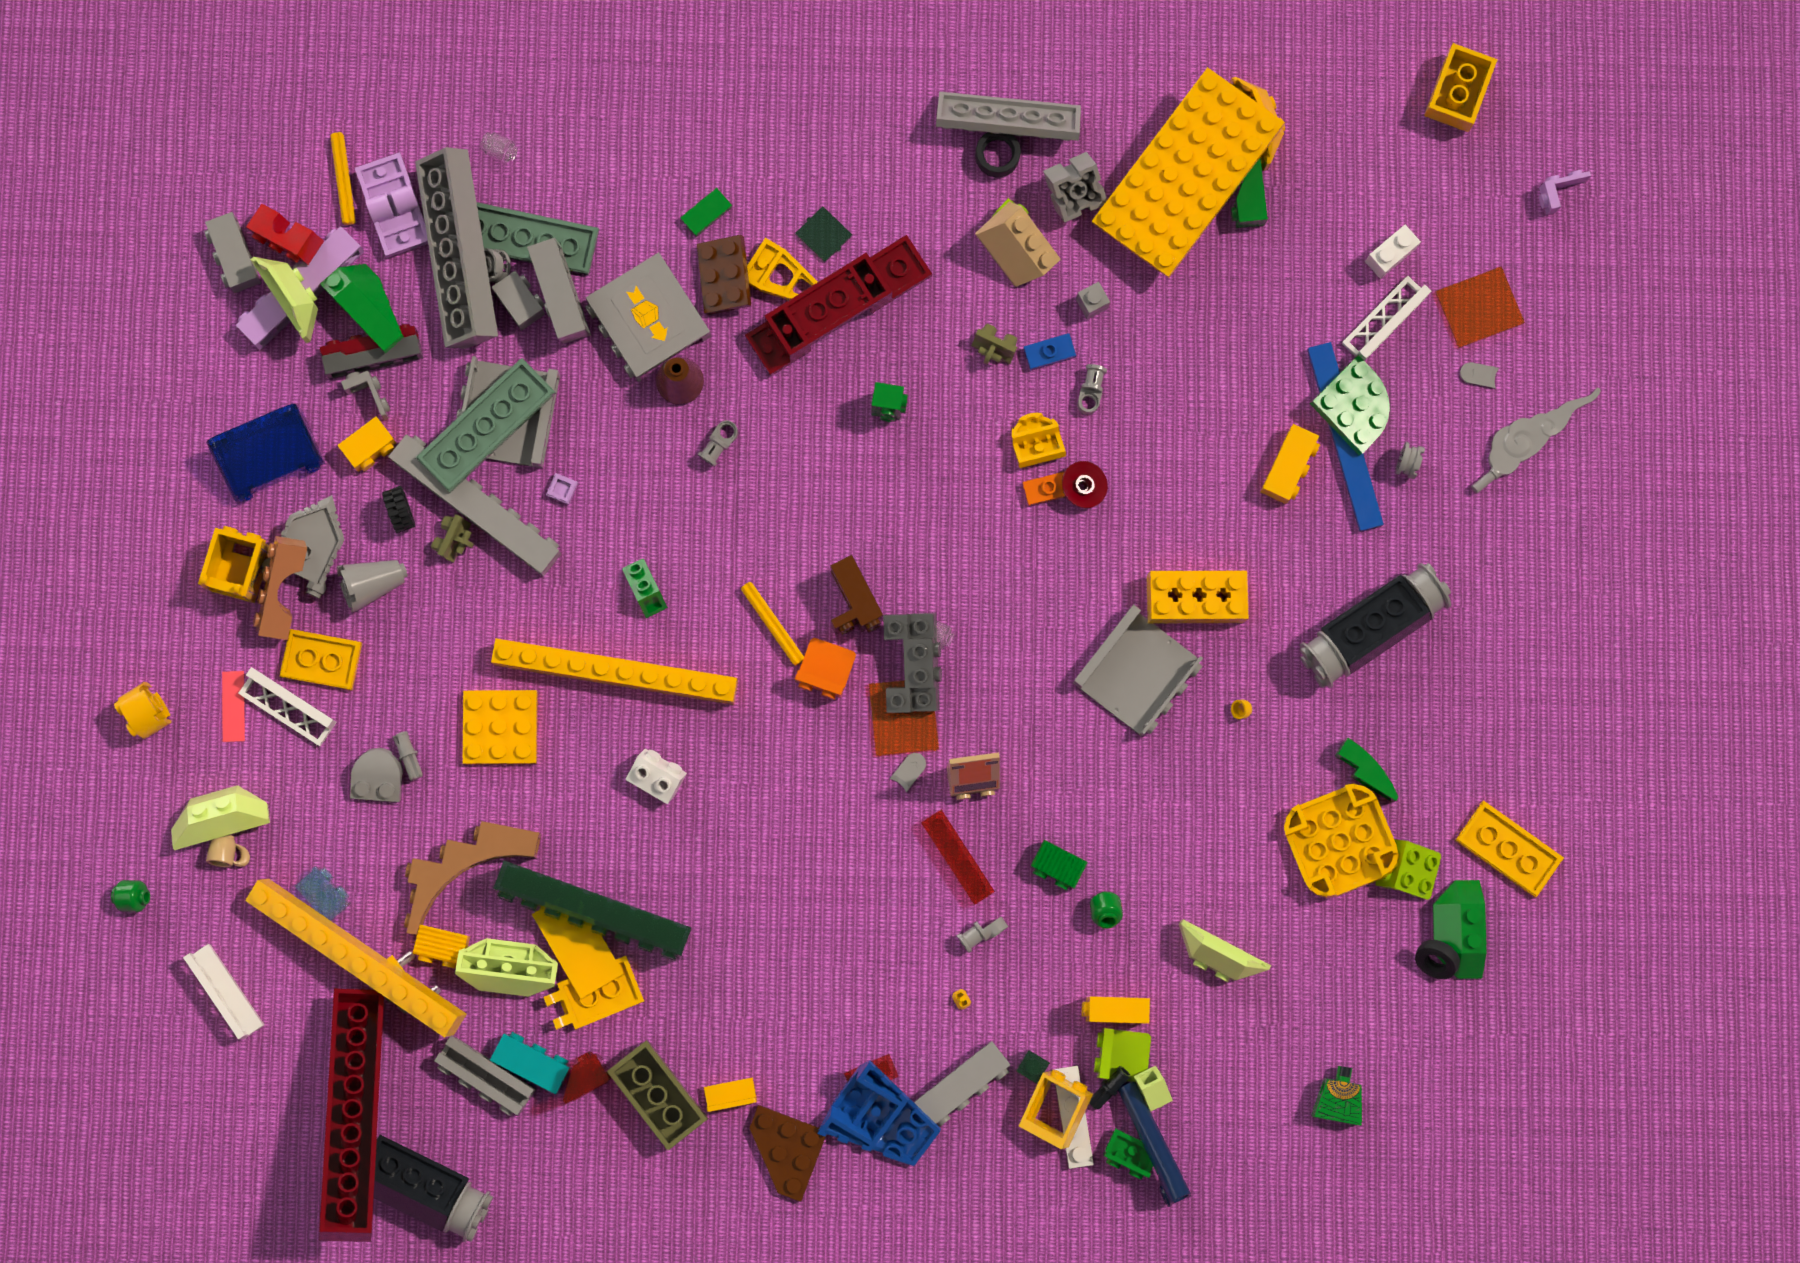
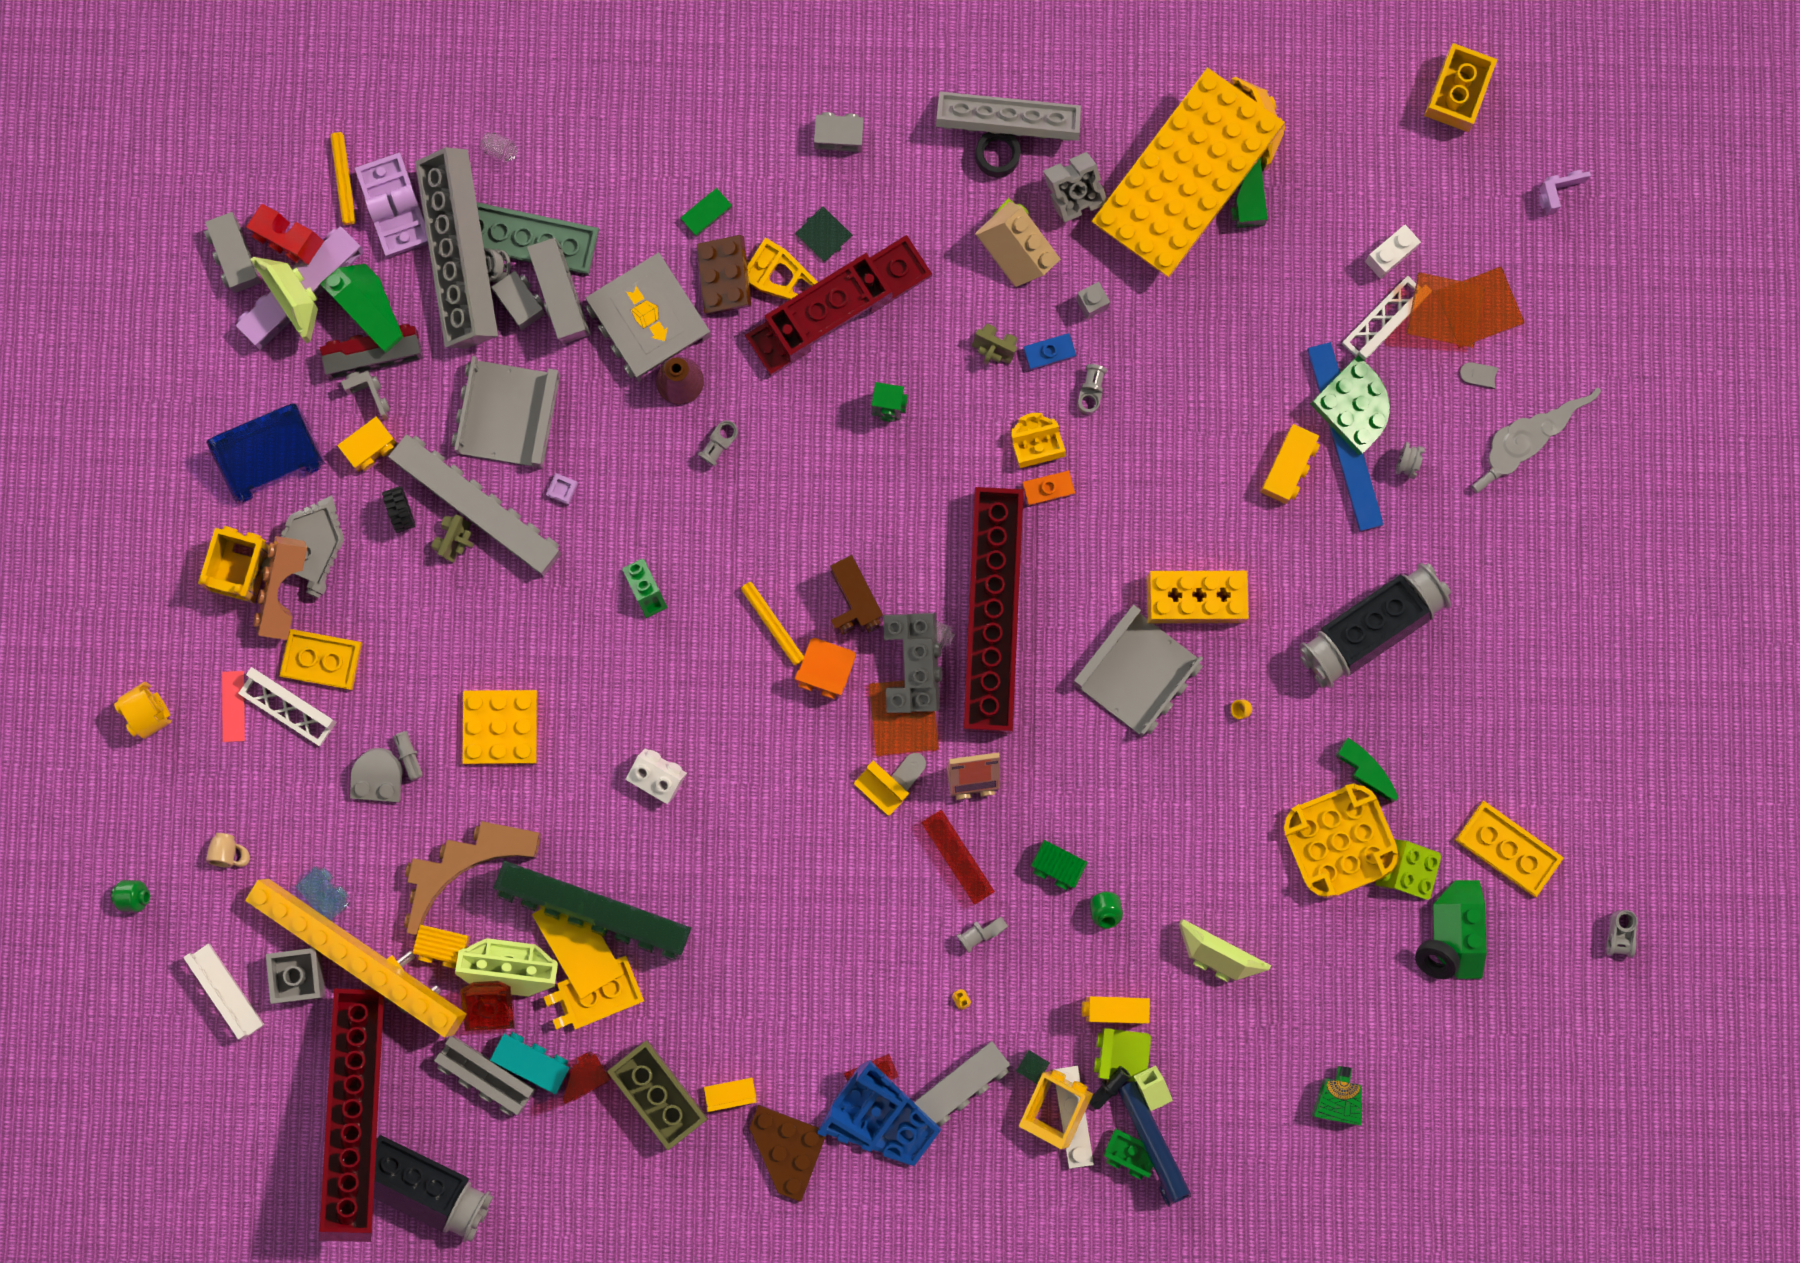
(218, 816): yellowish green wedge -> none
(295, 976): none -> light grey brick
(369, 581): light grey cone -> none
(485, 425): sand green tile -> none
(487, 1006): none -> clear red slope
(614, 671): yellow brick -> none
(838, 132): none -> light grey brick
(881, 788): none -> yellow panel
(993, 610): none -> dark red brick
(1093, 480): dark red dish -> none
(1445, 310): none -> clear orange piece
(1624, 936): none -> light grey piece

